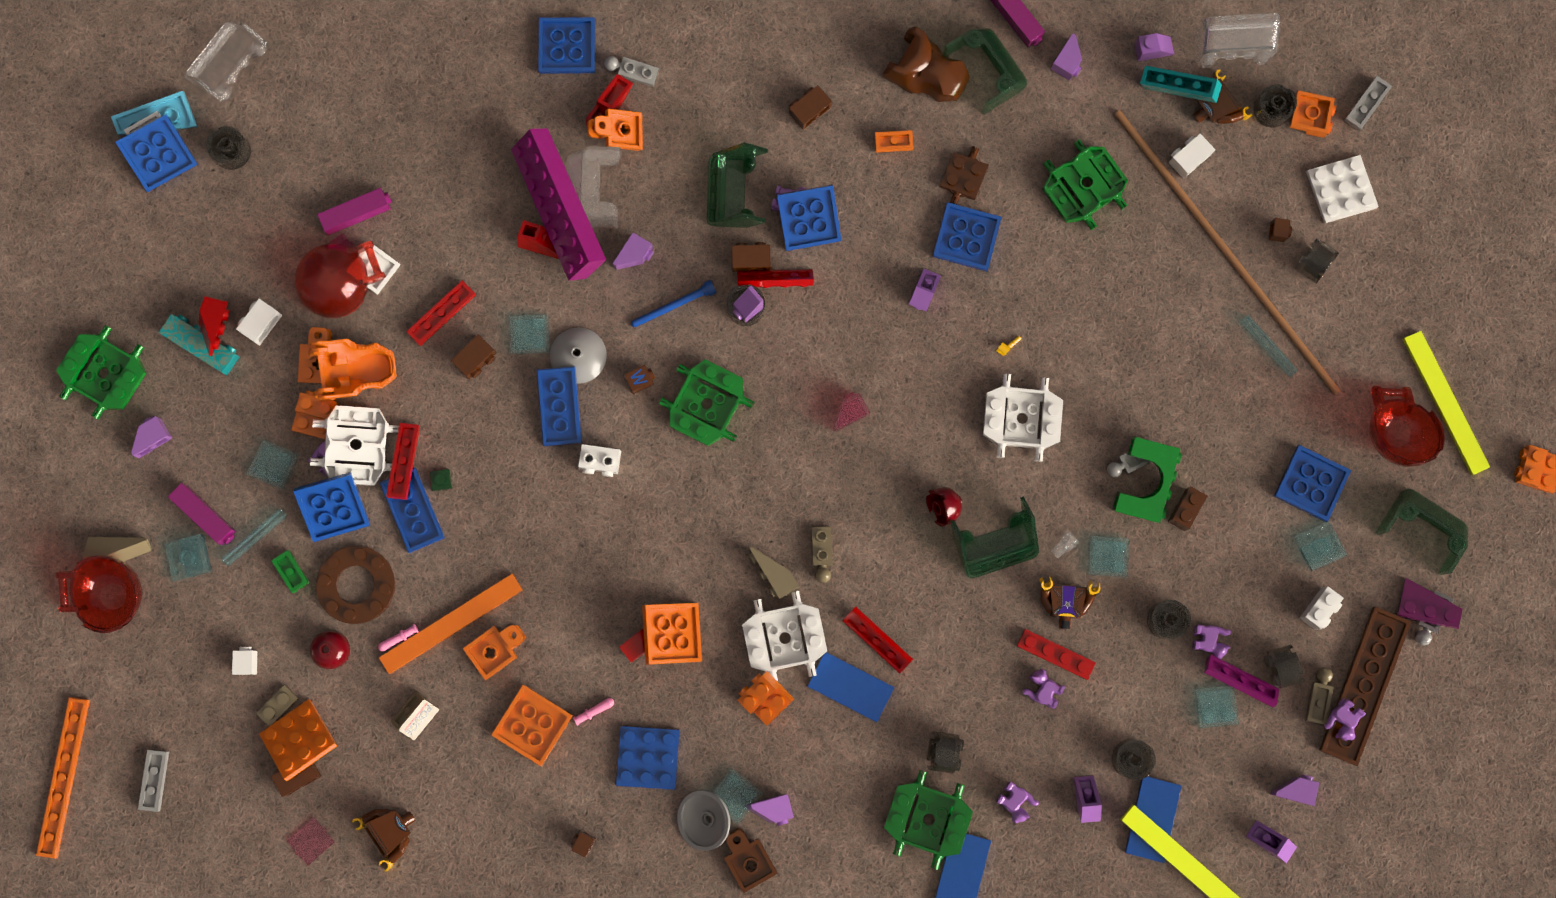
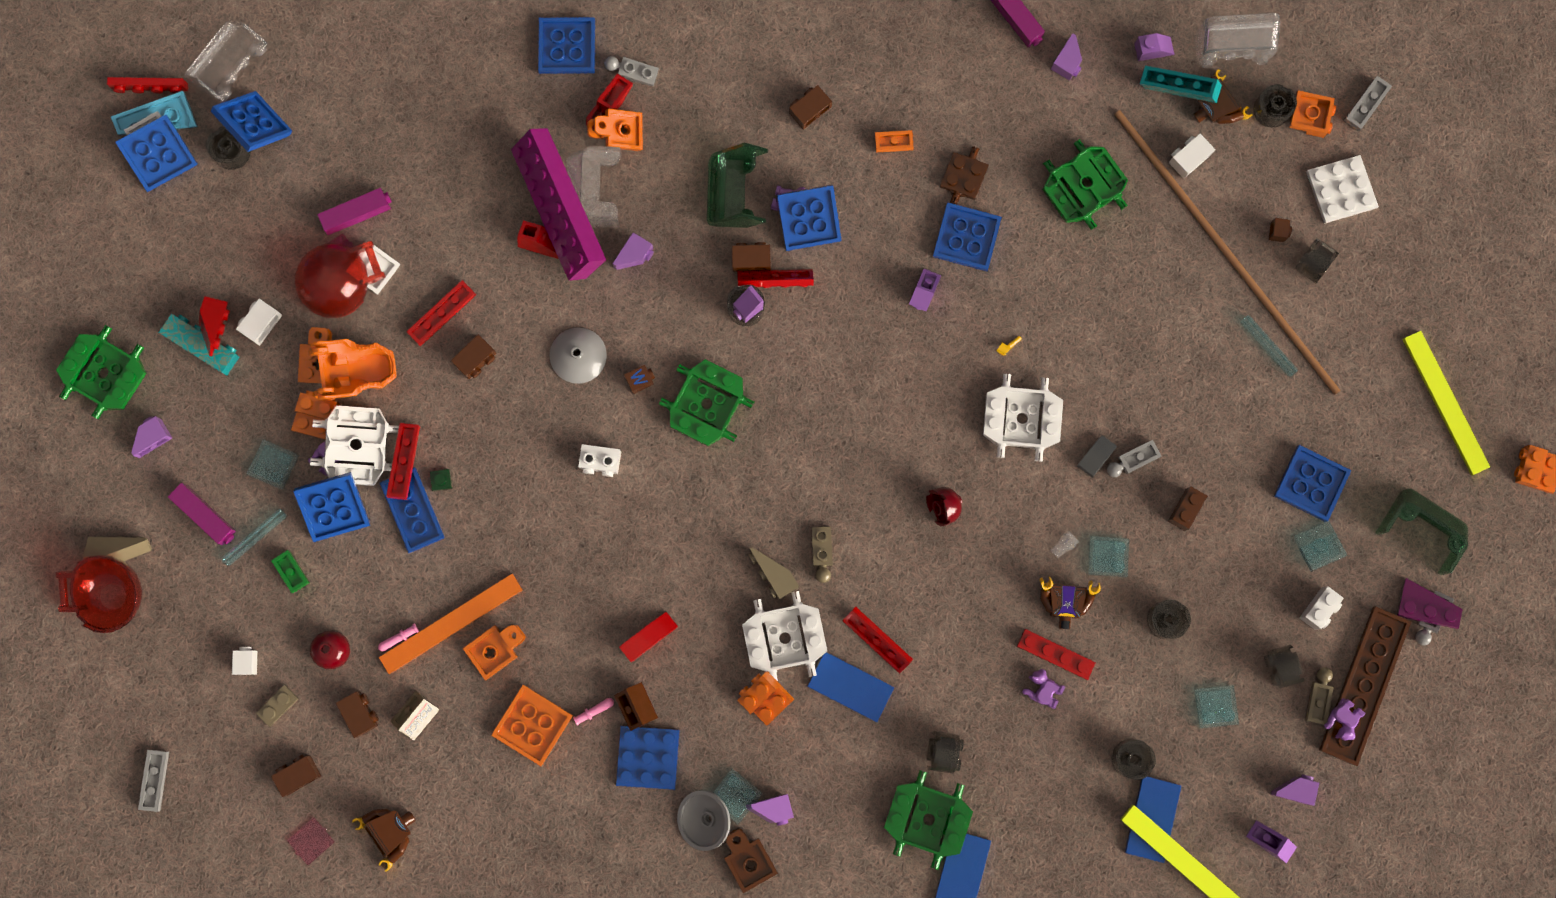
(62, 777): orange tile -> none
(139, 85): none -> red plate
(188, 557): clear light blue plate -> none
(251, 121): none -> blue plate
(297, 740): orange plate -> none
(327, 585): reddish brown plate -> none
(357, 714): none -> reddish brown brick
(529, 334): clear light blue plate -> none
(559, 406): blue tile -> none
(582, 843): reddish brown plate -> none
(636, 706): none -> reddish brown brick
(672, 633): orange plate -> none
(706, 289): blue piece -> none
(850, 411): clear pink slope -> none
(927, 69): reddish brown animal -> none
(998, 548): clear green windscreen -> none
(1012, 78): clear green windscreen -> none
(1014, 800): medium lavender animal -> none
(1088, 799): medium lavender slope -> none
(1097, 456): none -> dark grey slope
(1151, 506): green arch -> none
(1209, 638): medium lavender animal -> none
(1241, 681): magenta plate -> none
(1404, 430): clear red windscreen -> none

